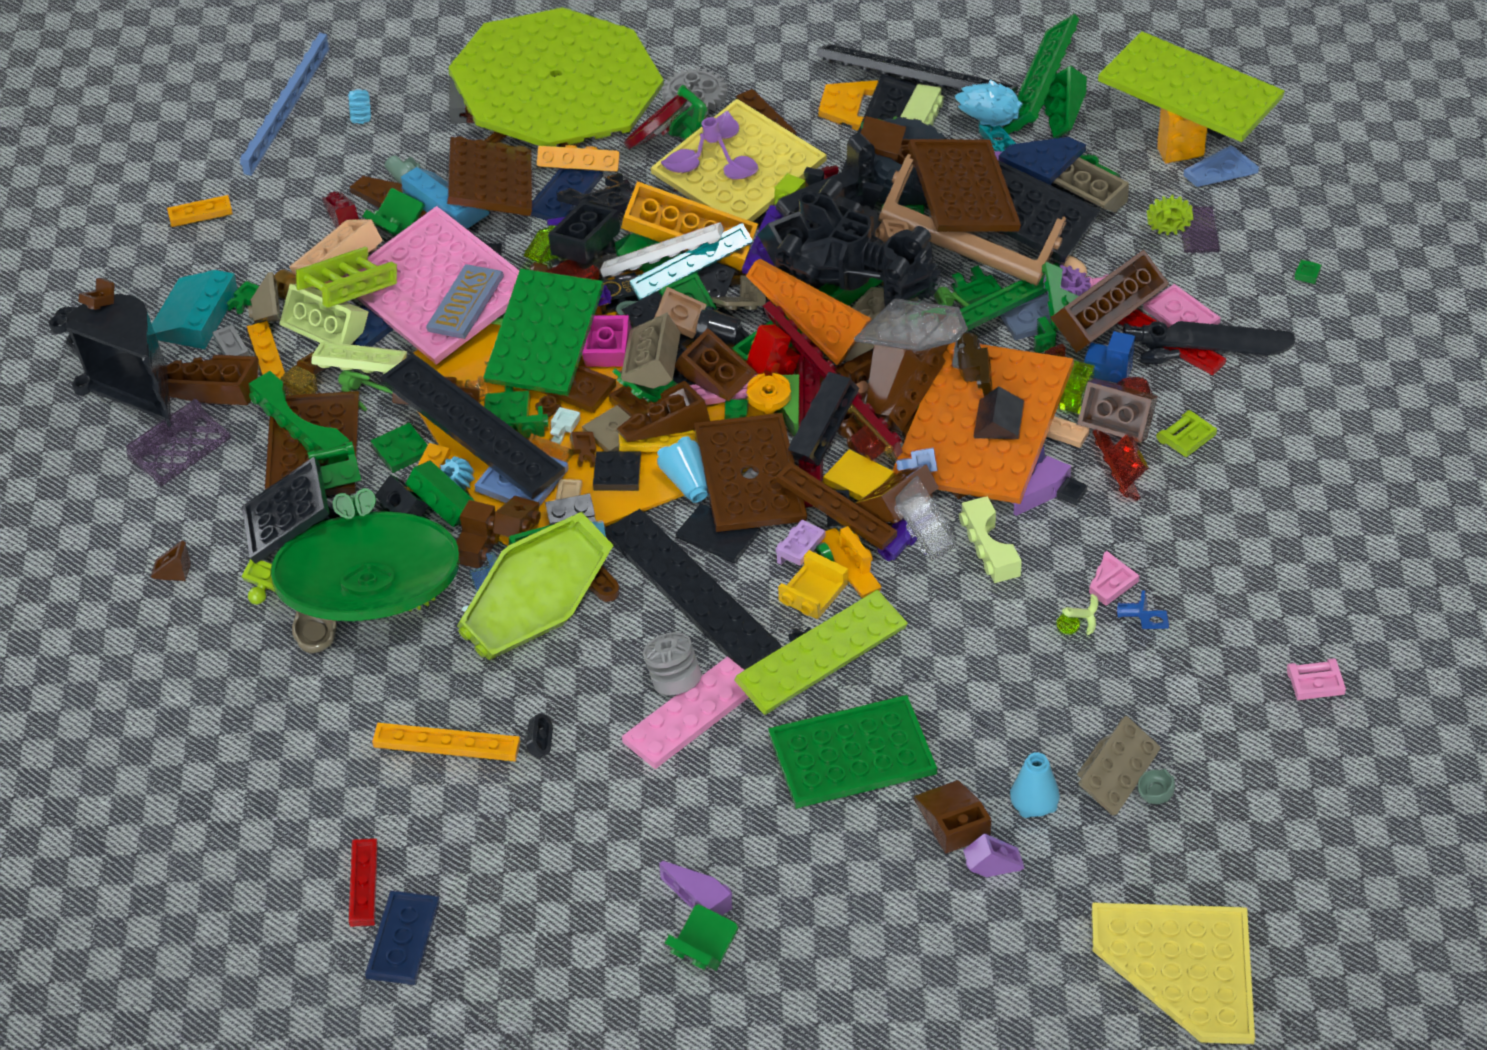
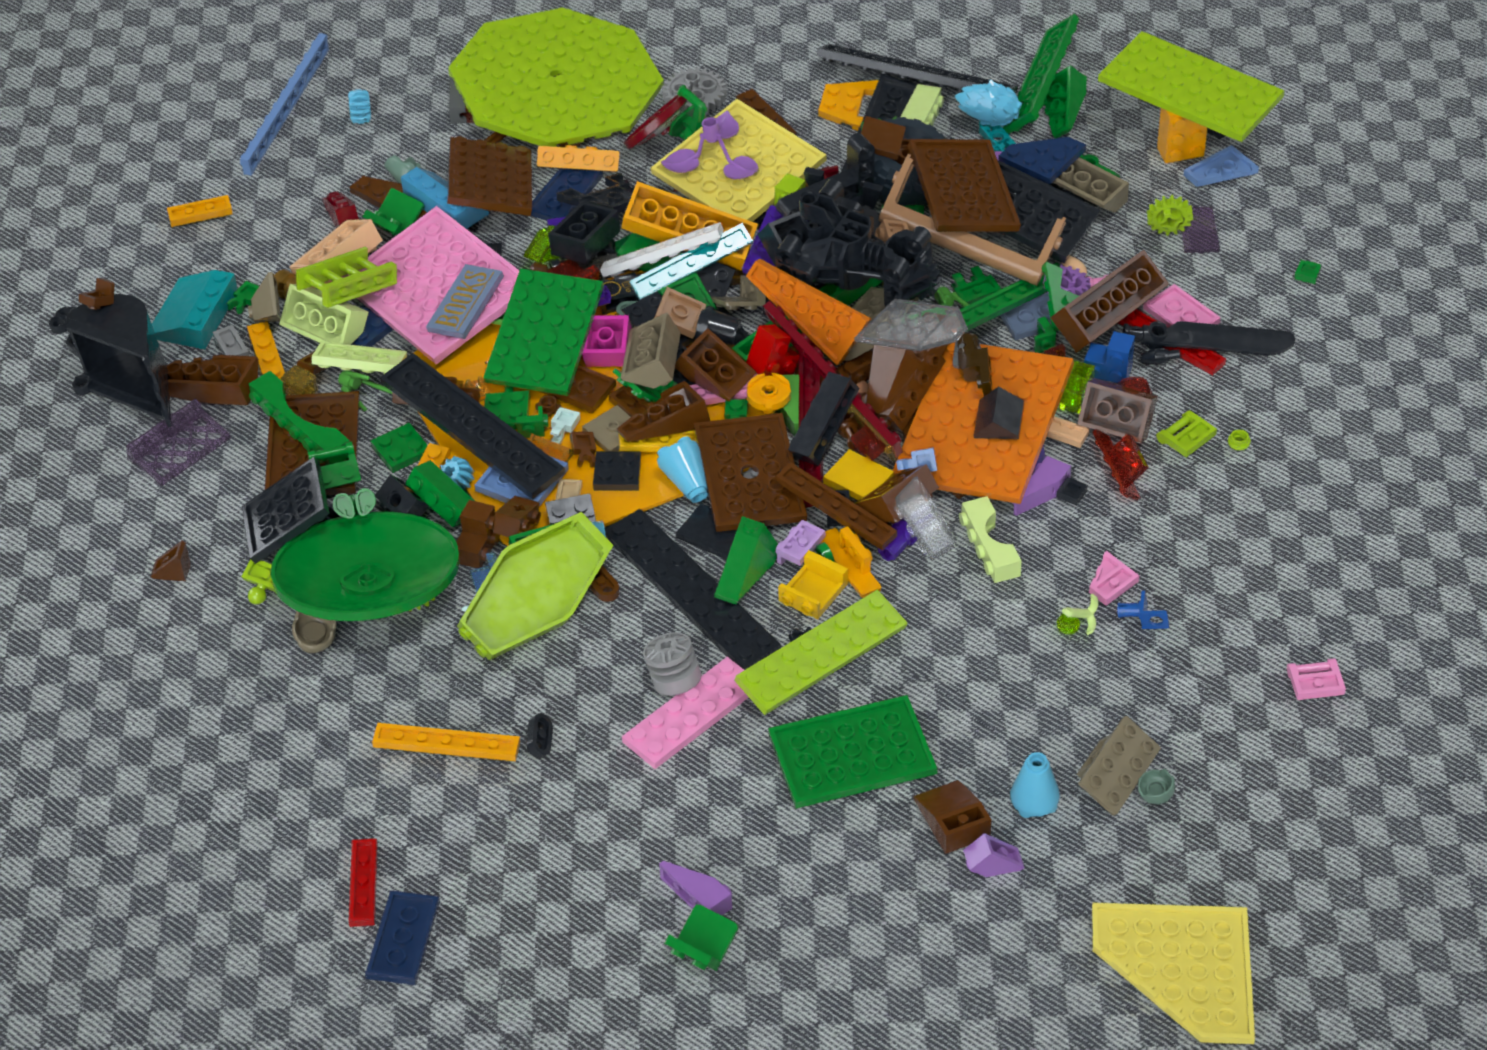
(748, 560): none -> green wedge
(1239, 440): none -> lime plate

